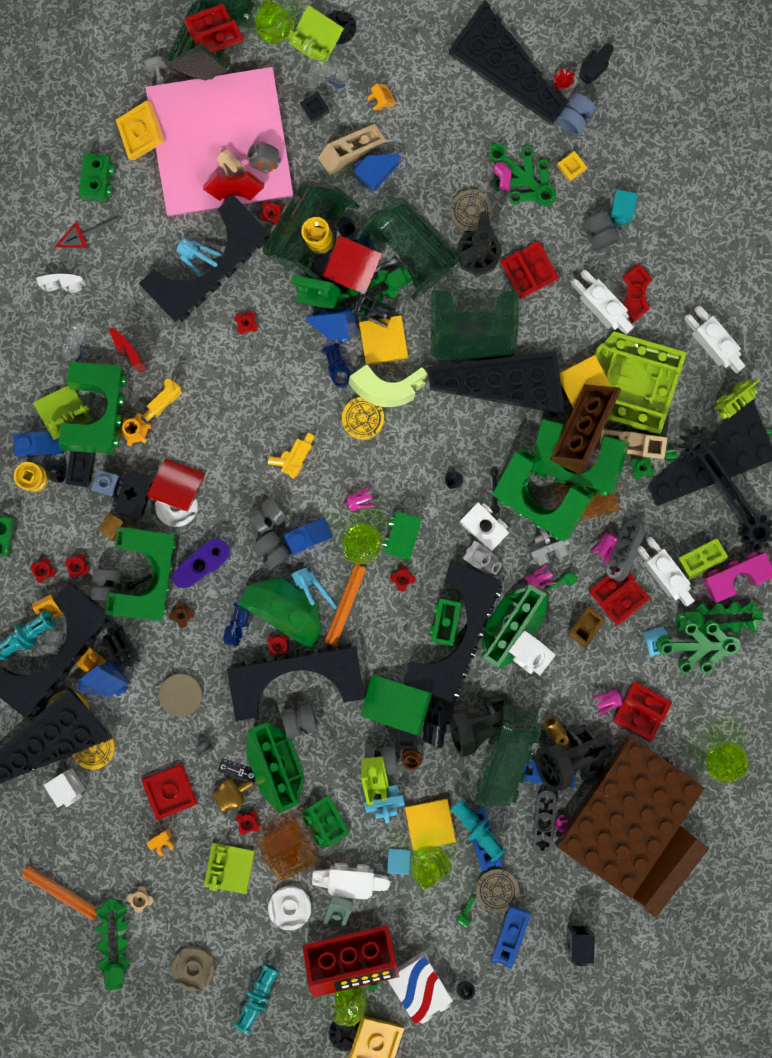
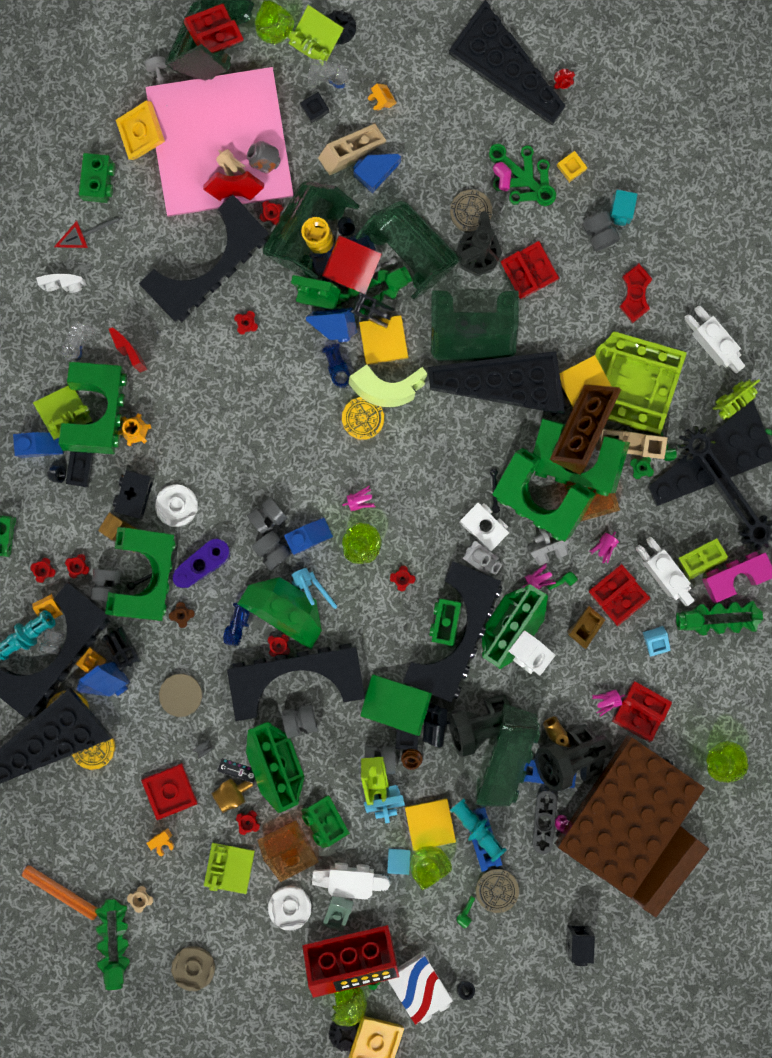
(31, 476): yellow wheel -> none
(65, 788): white brick -> none
(106, 483): sand blue brick -> none
(167, 396): yellow piece -> none
(176, 485): red slope -> none
(189, 250): medium azure plant -> none
(257, 999): teal piece -> none
(293, 461): yellow piece -> none
(345, 605): orange axle -> none
(402, 535): green brick -> none
(449, 480): black hinge -> none
(511, 936): blue plate -> none
(578, 111): sand blue wheel -> none
(595, 64): black arm -> none
(603, 303): white hinge -> none
(636, 538): dark grey beam -> none
(700, 646): green plant -> none

